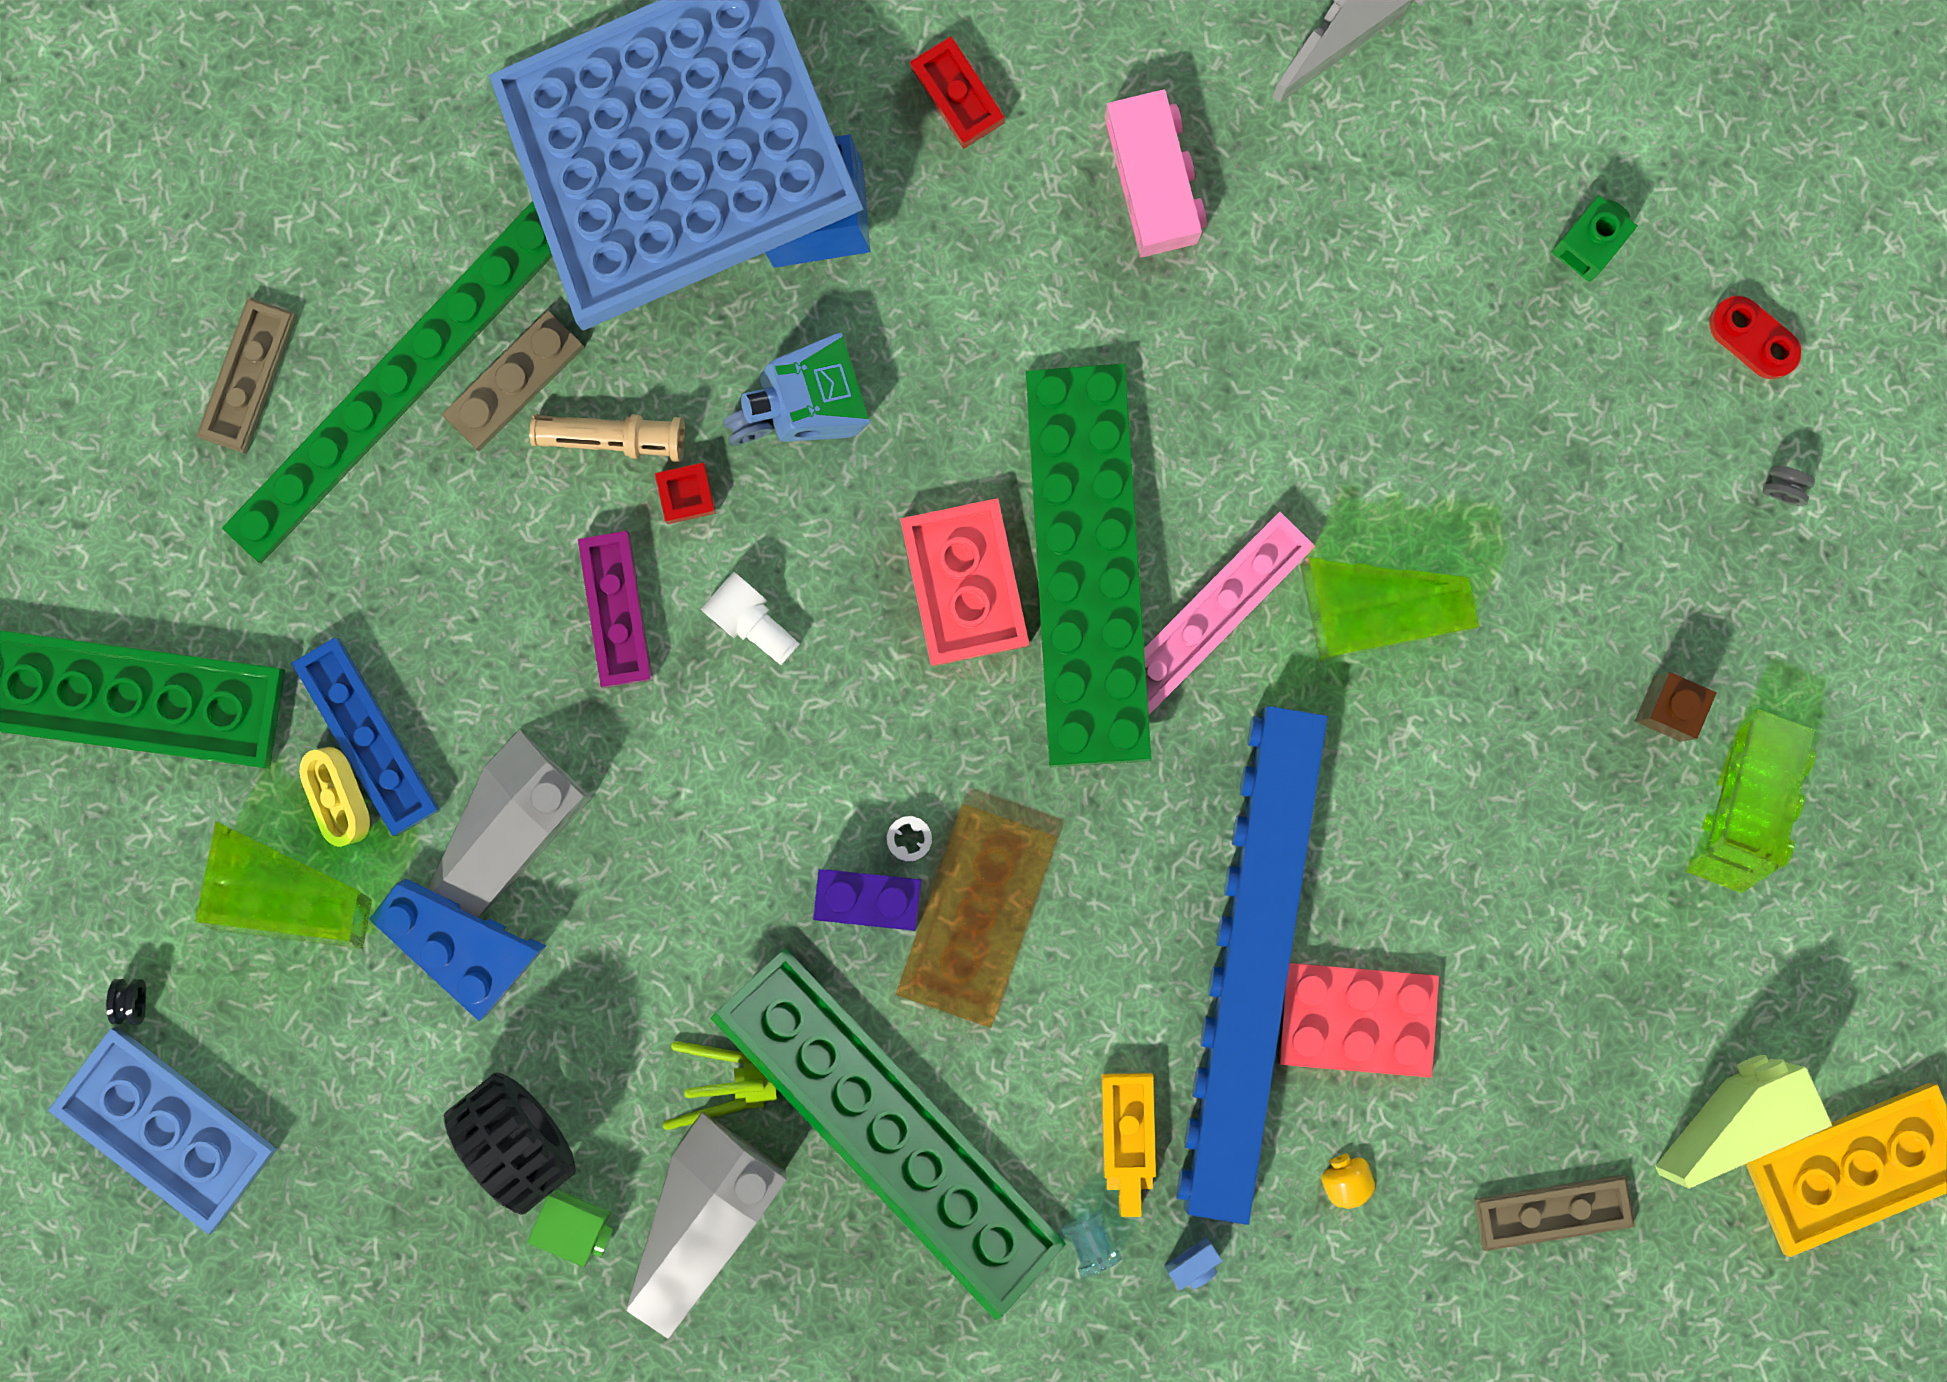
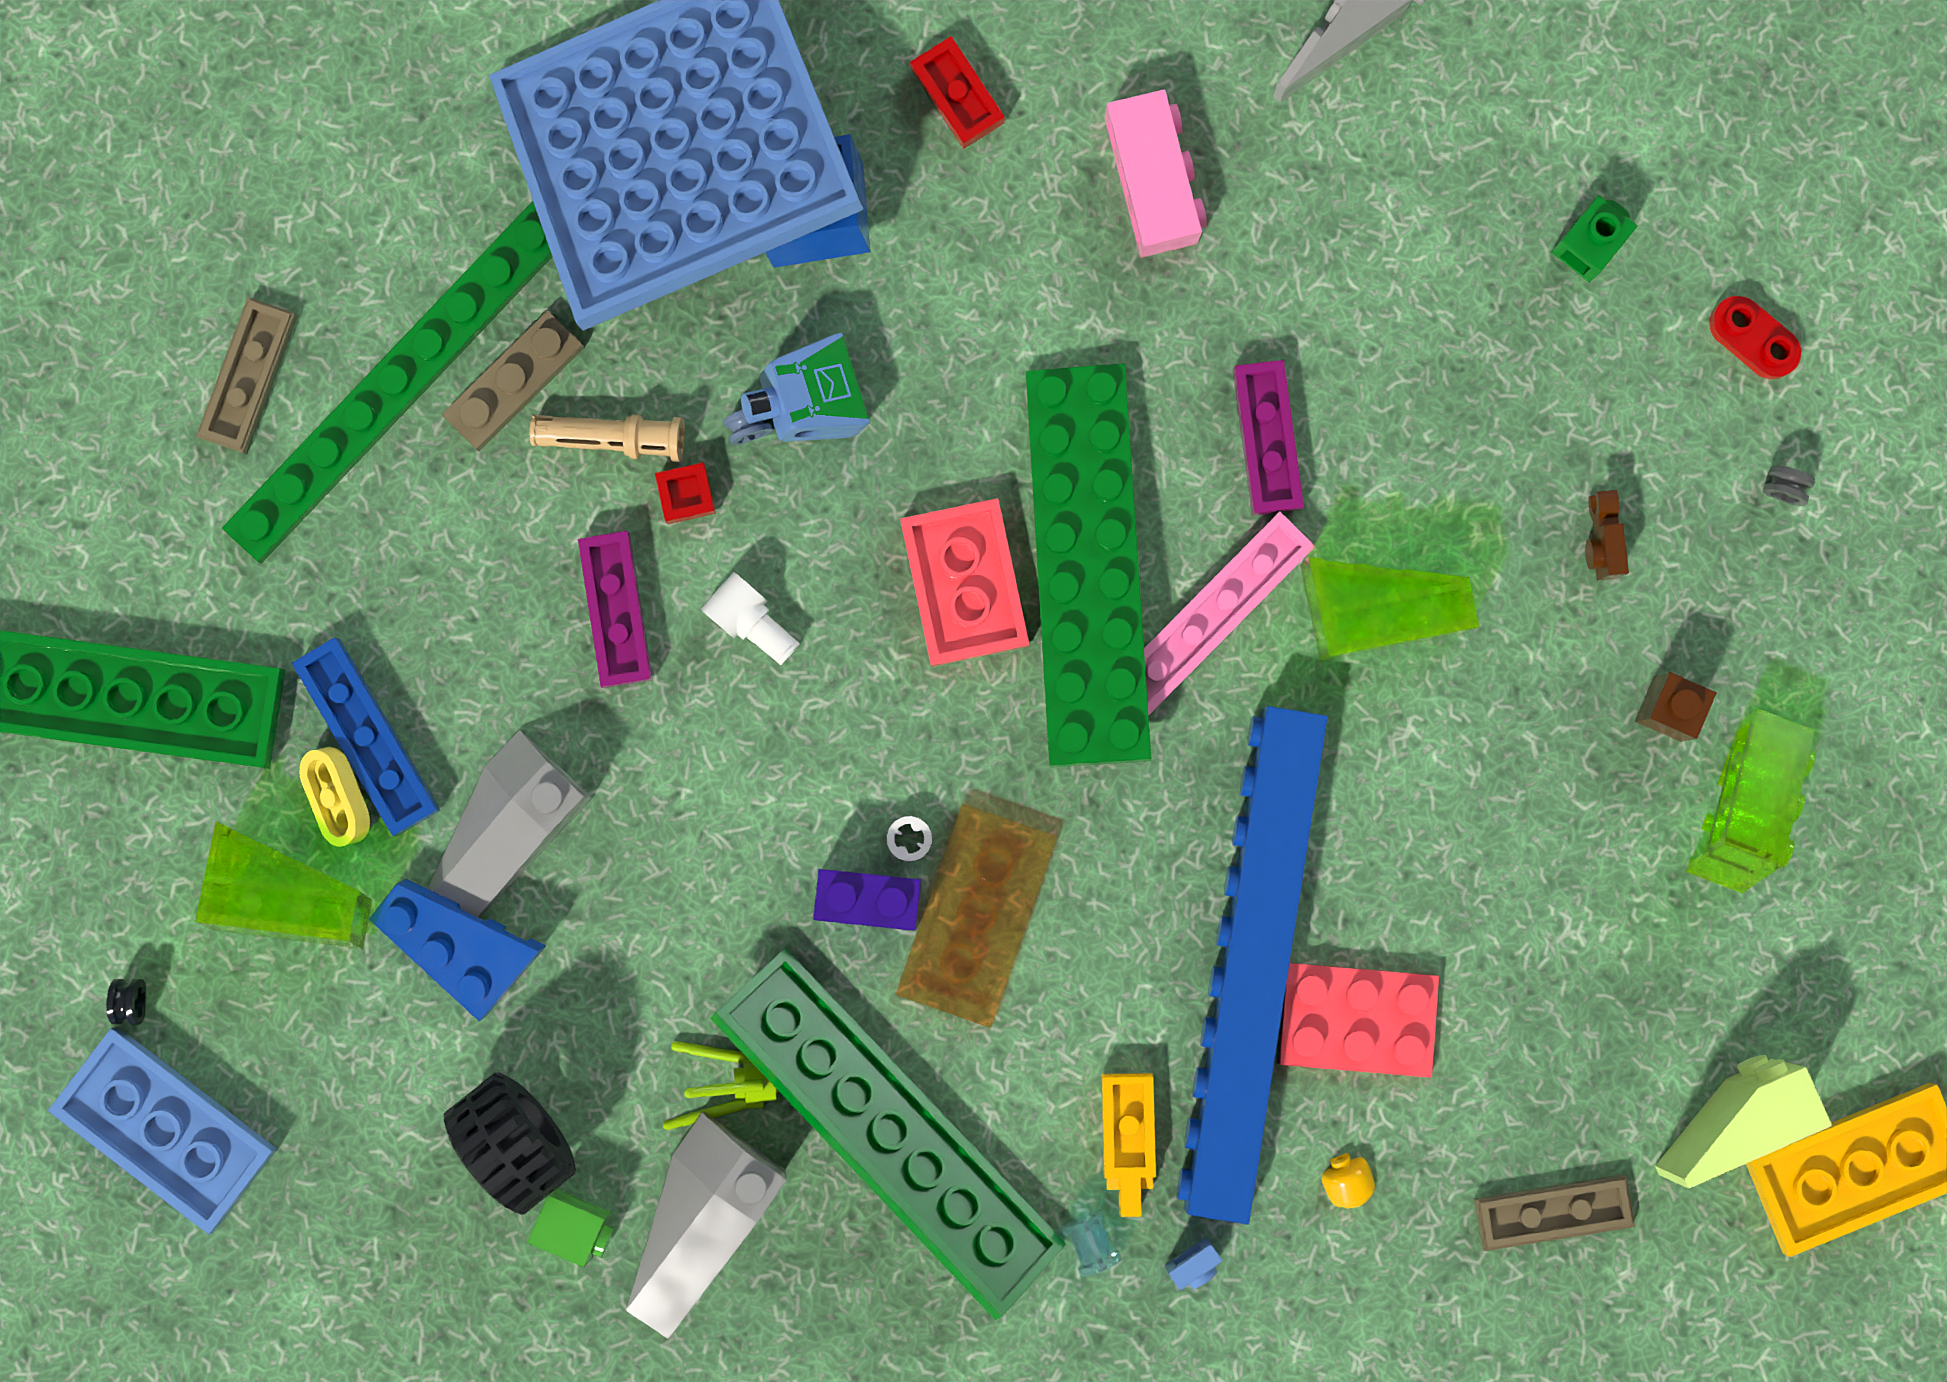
(1268, 437): none -> magenta plate
(1607, 547): none -> reddish brown plate

